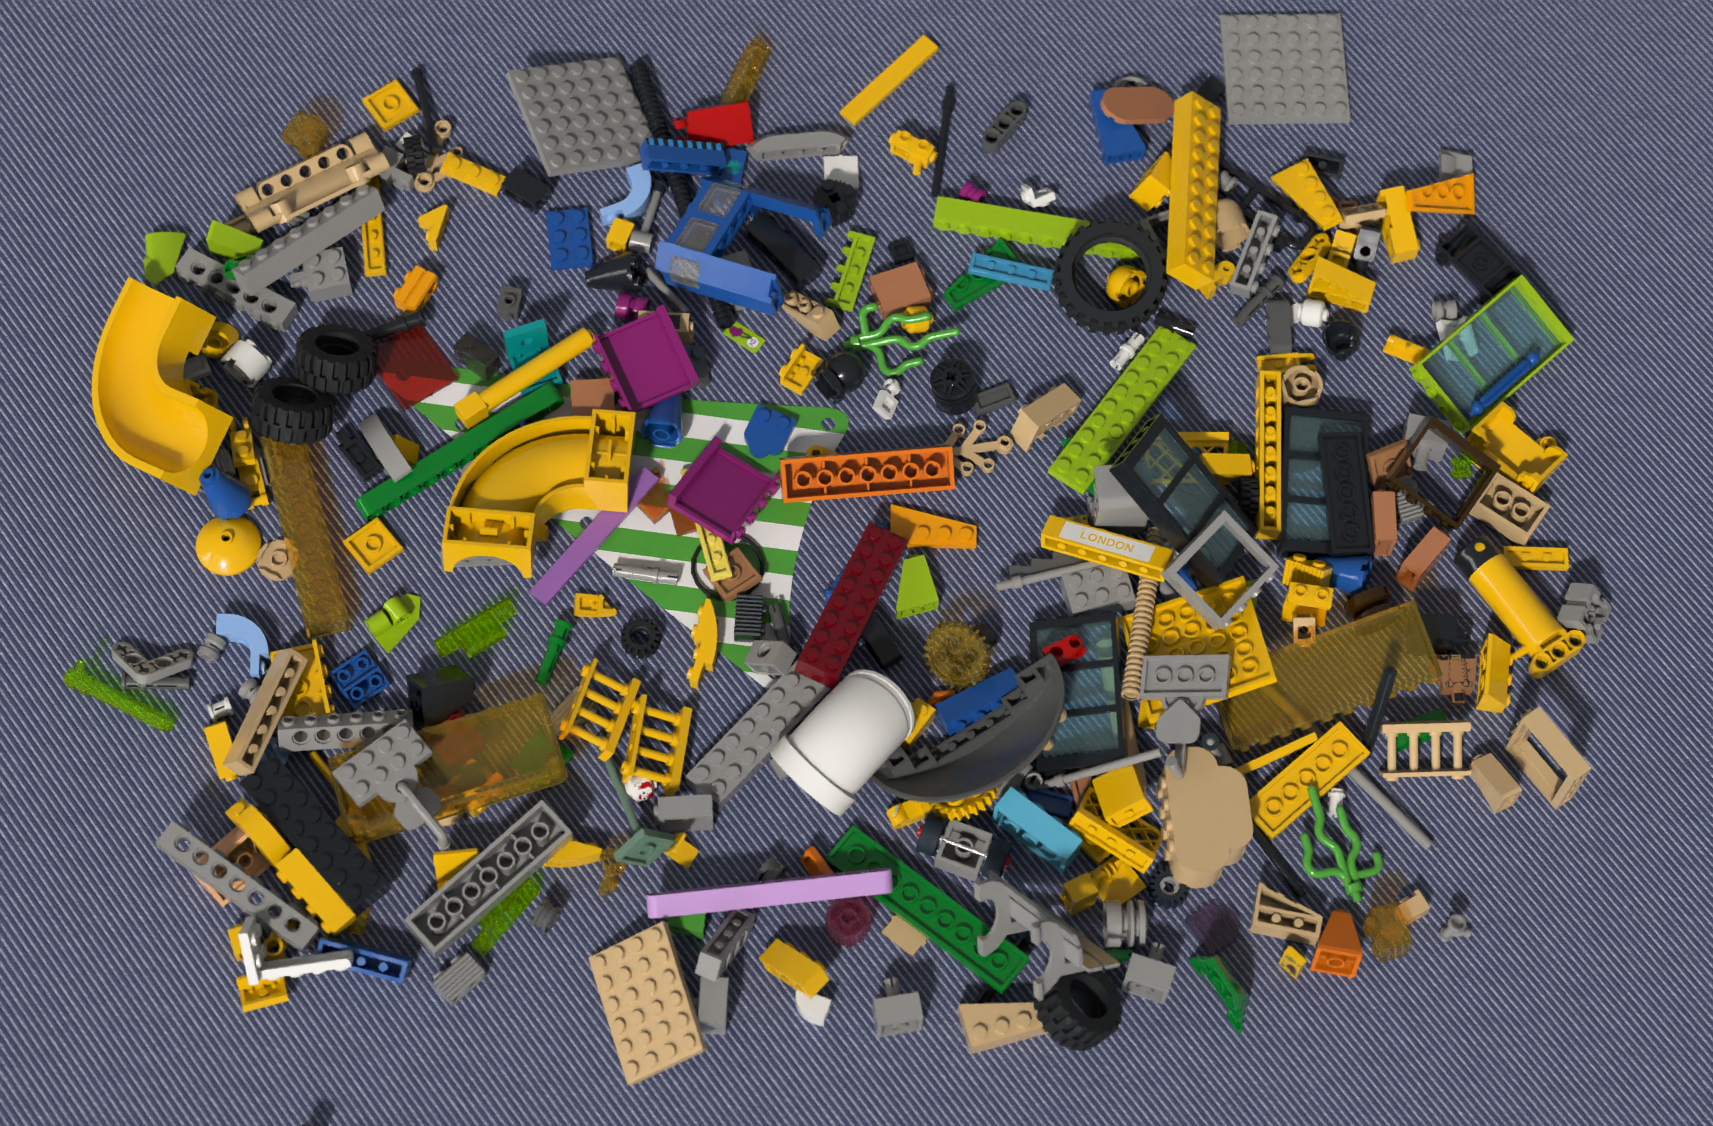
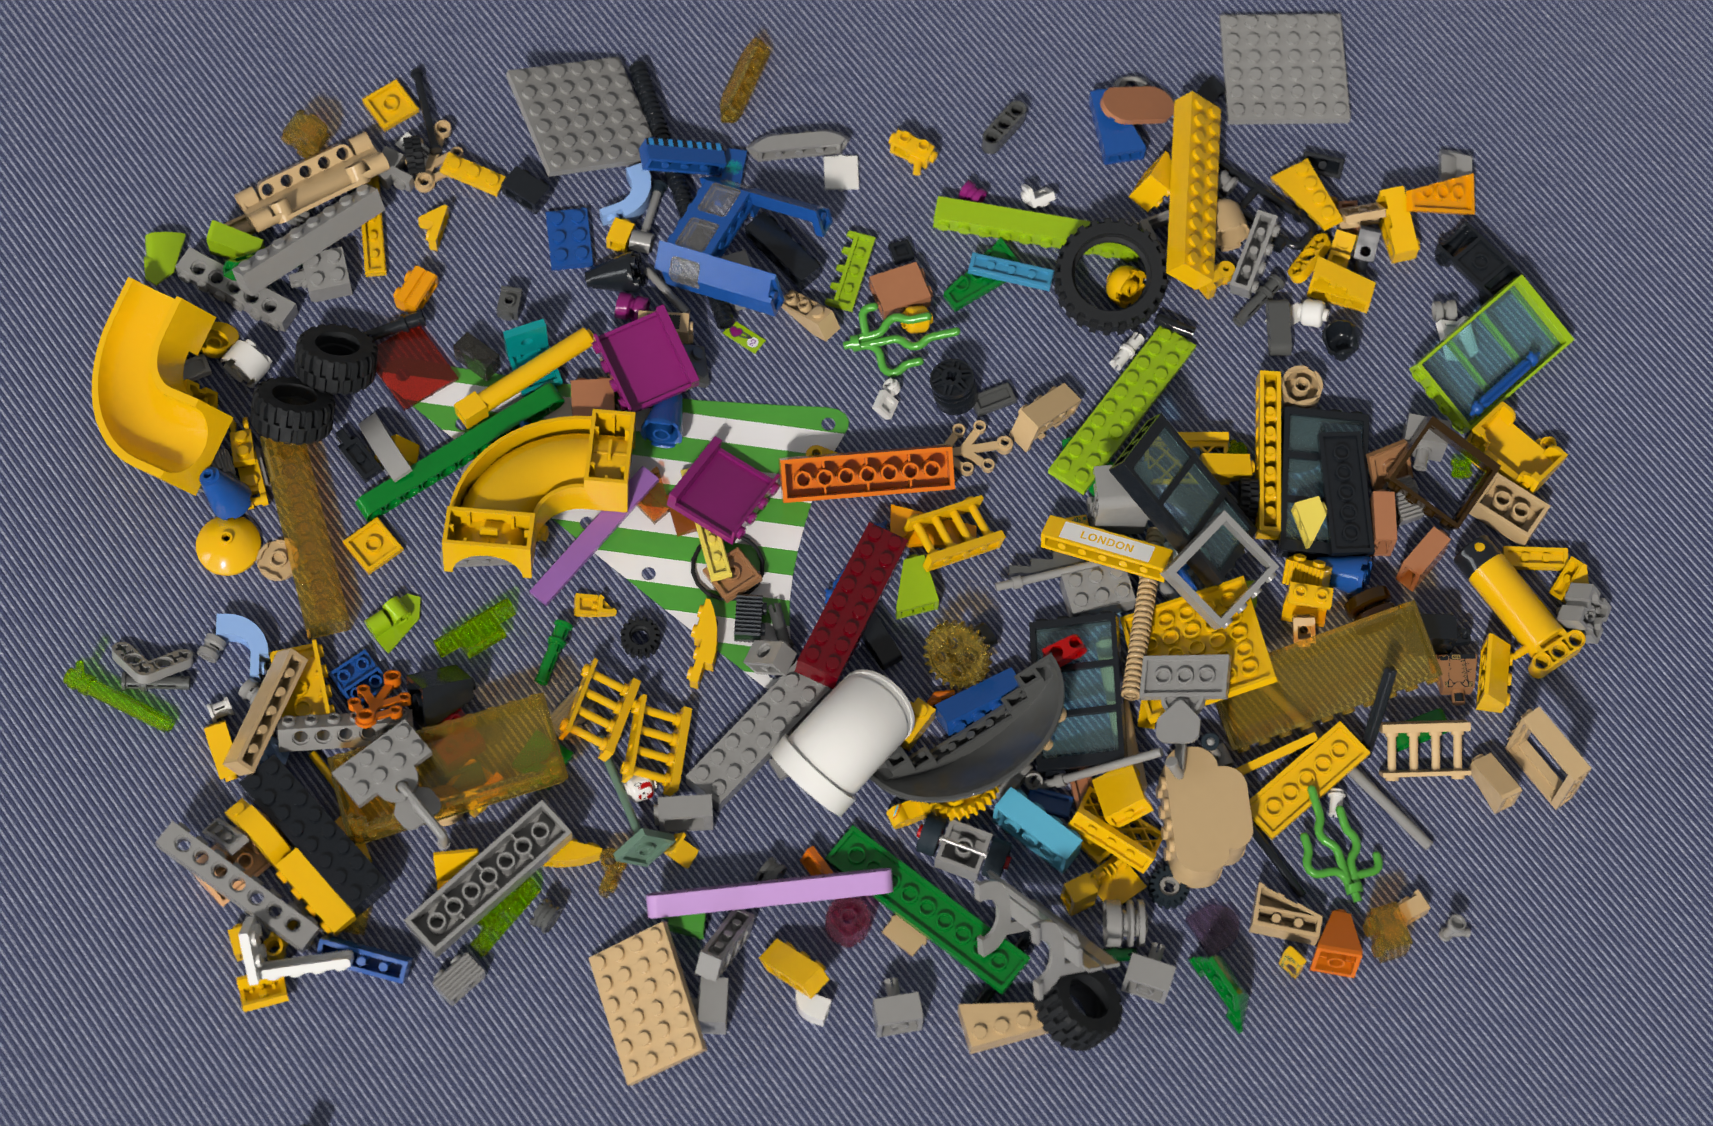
(225, 836): none -> light grey tile
(368, 717): none -> orange plant
(646, 574): light grey pin -> none
(720, 124): red tile -> none
(768, 432): blue plate -> none
(797, 372): yellow bracket -> none
(838, 198): black brick -> none
(840, 375): black tile -> none
(889, 80): yellow tile -> none
(947, 106): black bar -> none
(953, 552): none -> yellow fence
(1283, 362): yellow hinge -> none
(1309, 517): none -> light yellow slope
(1404, 349): yellow hinge -> none
(1573, 572): none -> yellow slope

